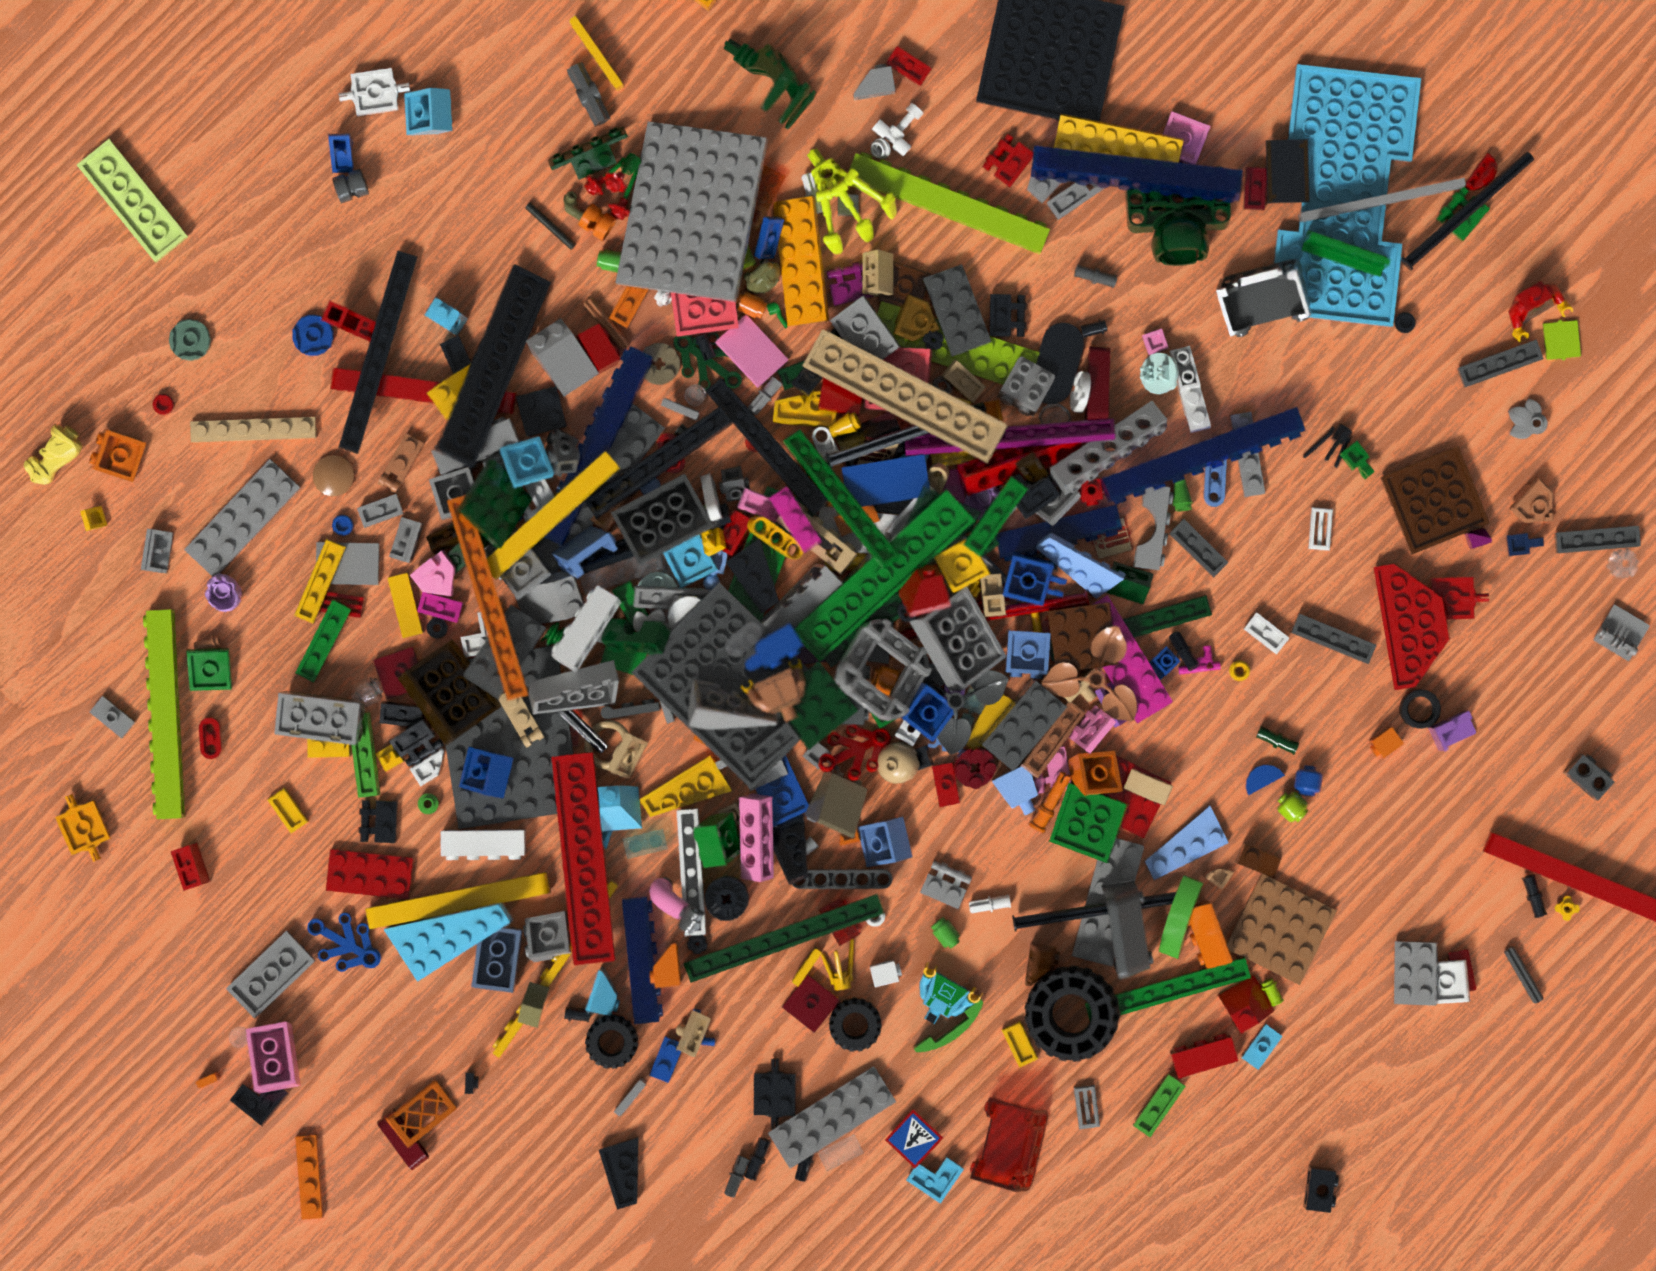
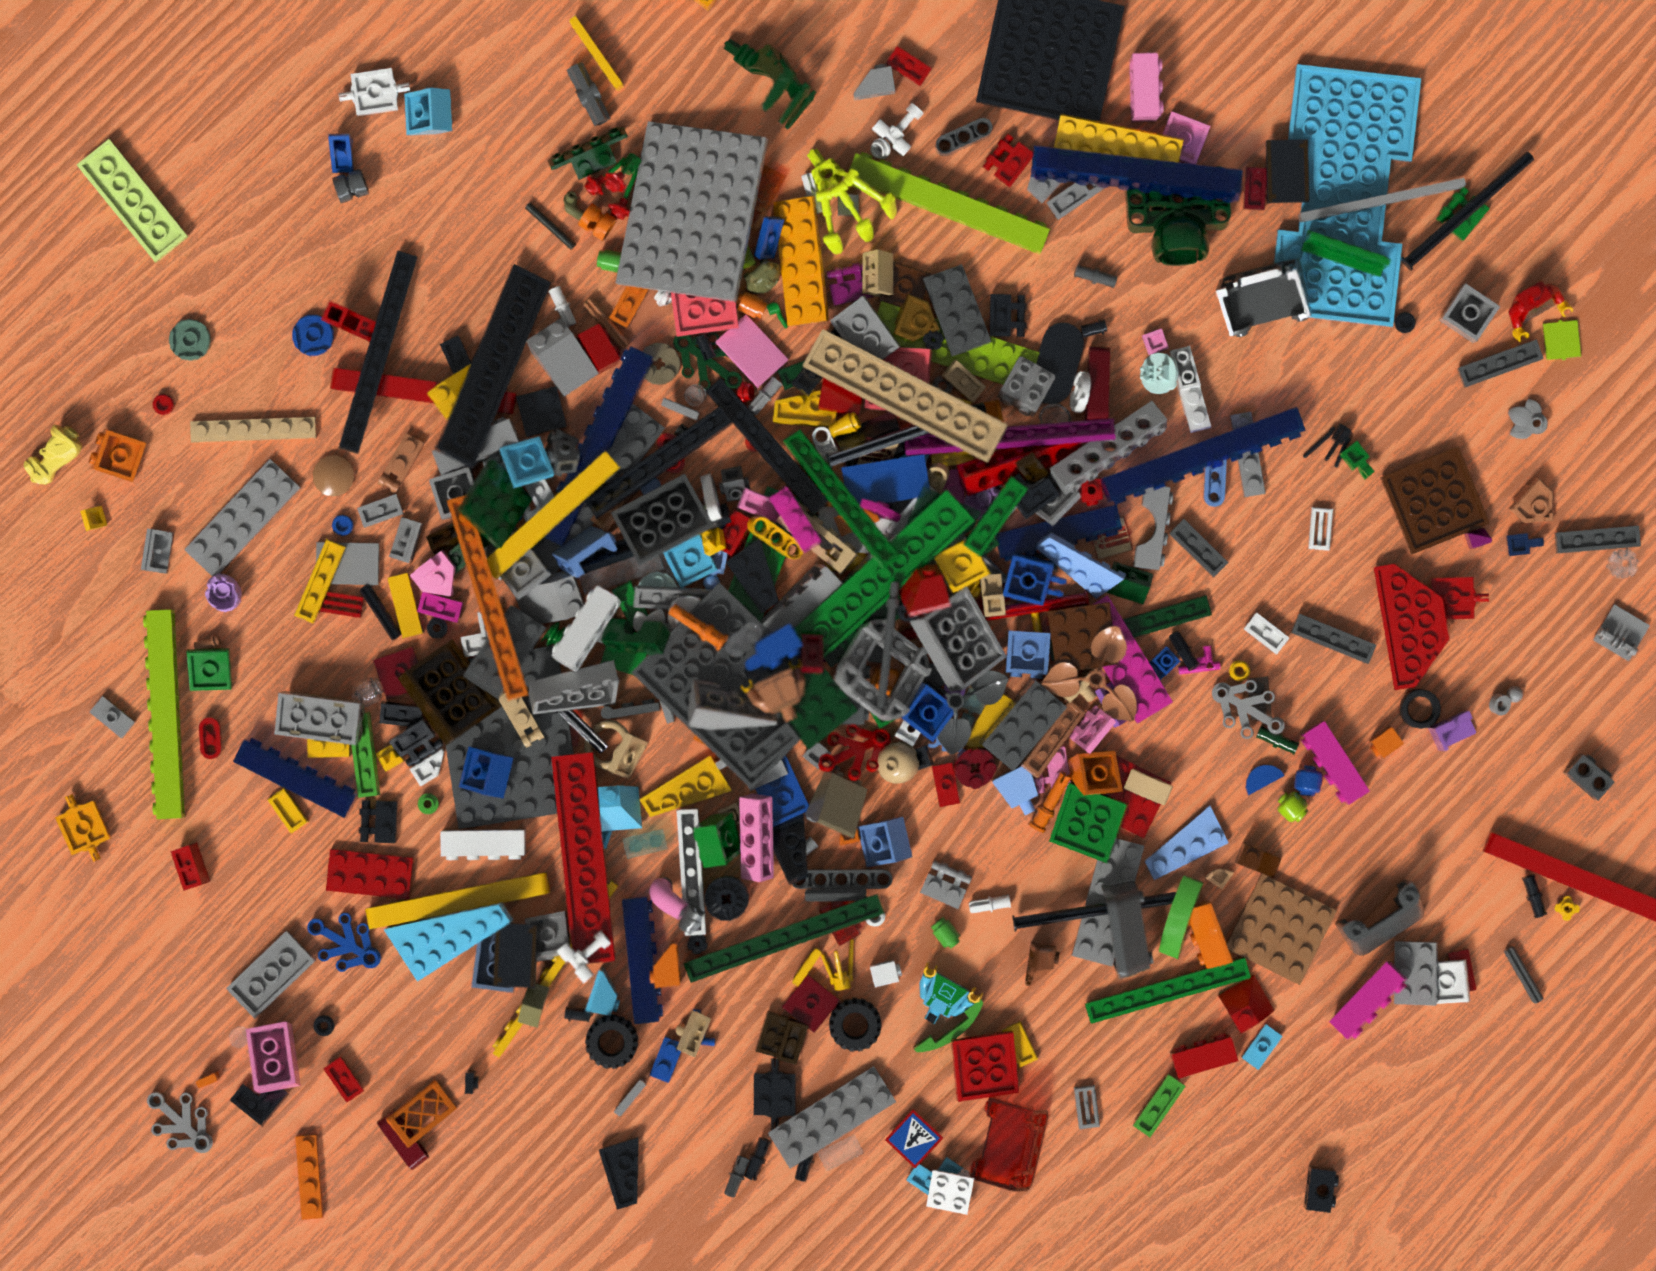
(183, 1123): none -> light grey plant
(296, 778): none -> clear blue brick
(317, 1025): none -> black plate
(323, 640): green plate -> none
(344, 1079): none -> red plate
(380, 612): none -> black axle
(446, 316): medium azure torso -> none
(516, 955): none -> black tile
(562, 306): none -> white axle
(579, 959): none -> white bar
(706, 631): none -> orange pin
(745, 391): none -> red plate
(781, 1037): none -> dark brown slope
(812, 653): none -> dark red plate
(829, 895): none -> dark grey axle
(880, 509): none -> dark pink plate
(892, 604): none -> dark grey bar
(950, 1191): none -> white hinge
(970, 129): none -> dark grey beam
(984, 1066): none -> red plate
(1054, 1039): black tyre -> none
(1145, 87): none -> bright pink brick
(1181, 497): bright green cone -> none
(1244, 707): none -> light grey plant
(1262, 686): none -> clear smoke plate
(1272, 992): lime pin -> none
(1335, 763): none -> dark pink brick
(1368, 1000): none -> dark pink brick
(1409, 911): none -> dark grey windscreen
(1469, 313): none -> light grey brick
(1483, 173): red plate -> none
(1501, 704): none -> light grey plate

